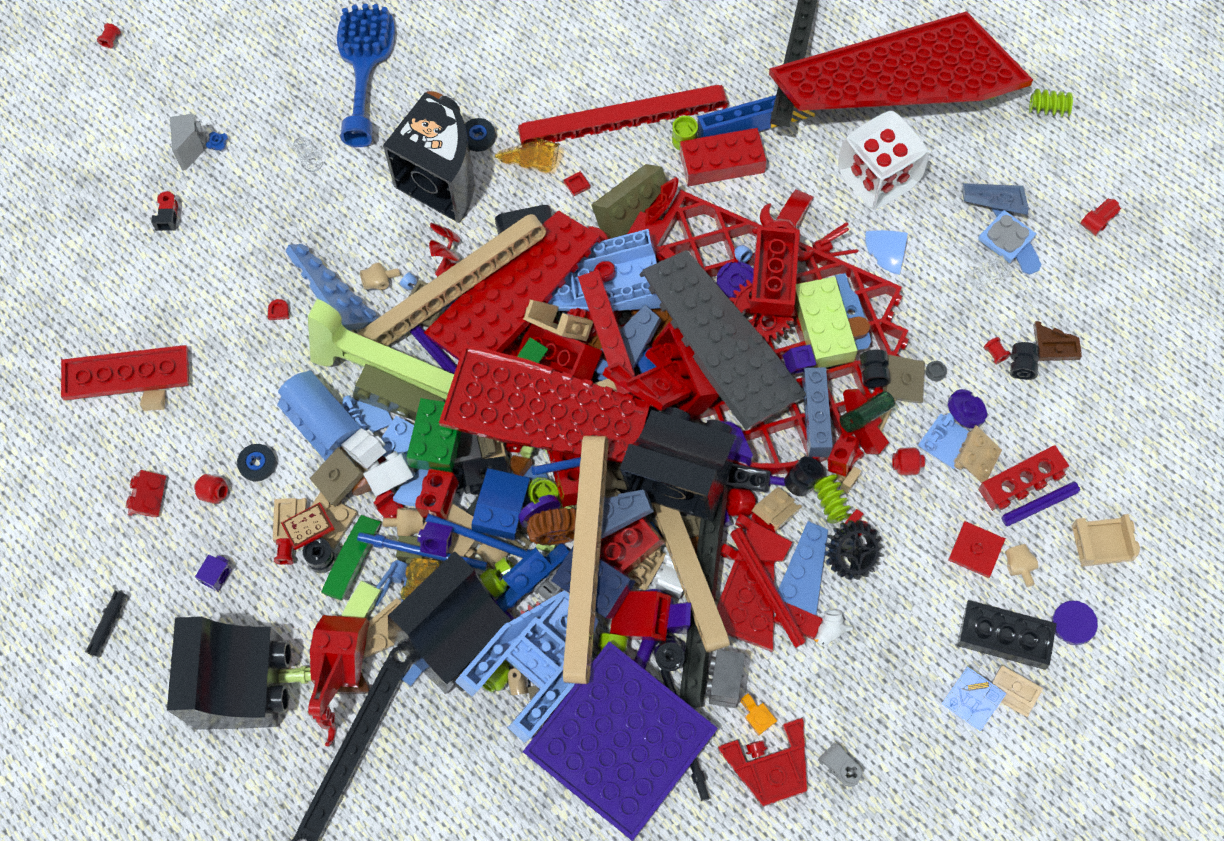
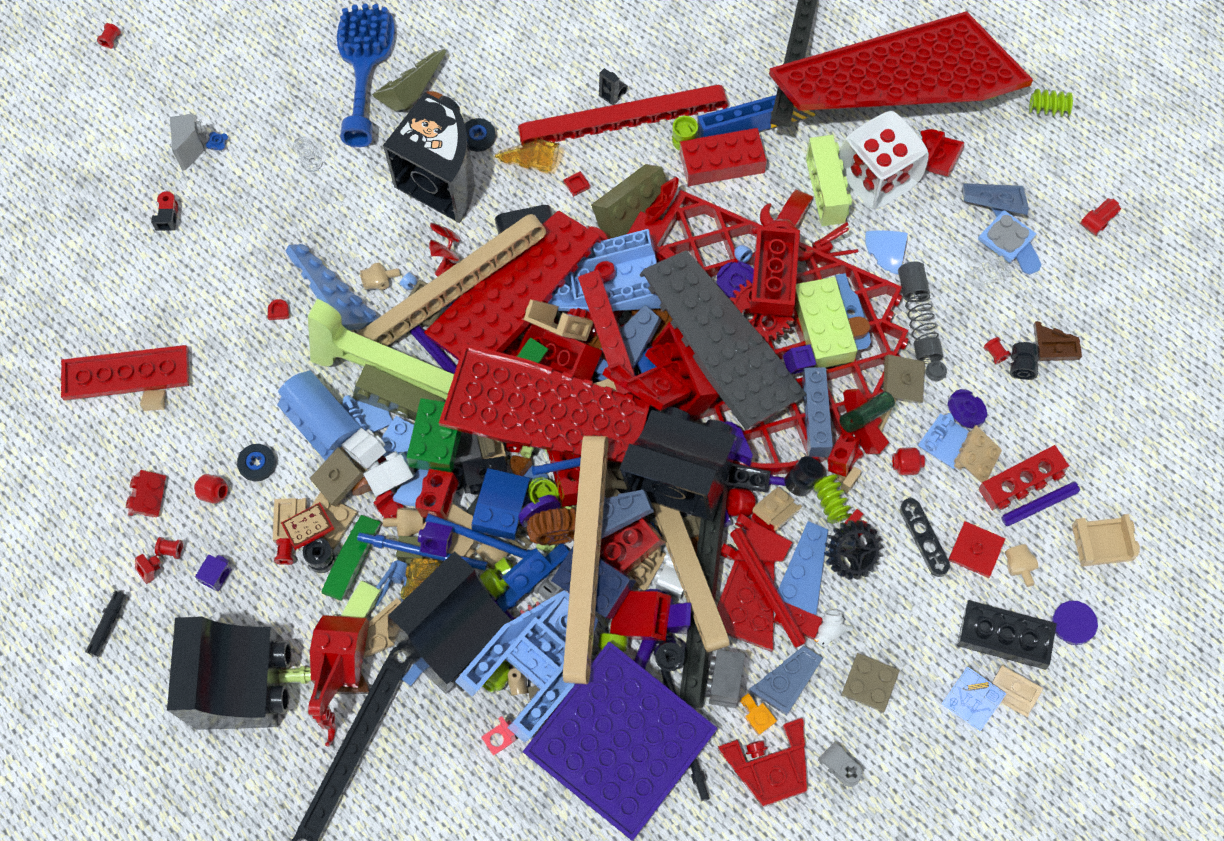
(147, 568): none -> red tile
(168, 547): none -> red bush
(408, 88): none -> olive wedge
(502, 729): none -> coral bracket
(611, 86): none -> black plate
(787, 681): none -> sand blue wing
(827, 180): none -> yellowish green brick
(870, 682): none -> dark tan plate
(875, 368): black wheel -> none
(912, 279): none -> dark grey piece
(927, 536): none -> black beam
(942, 151): none -> red plate

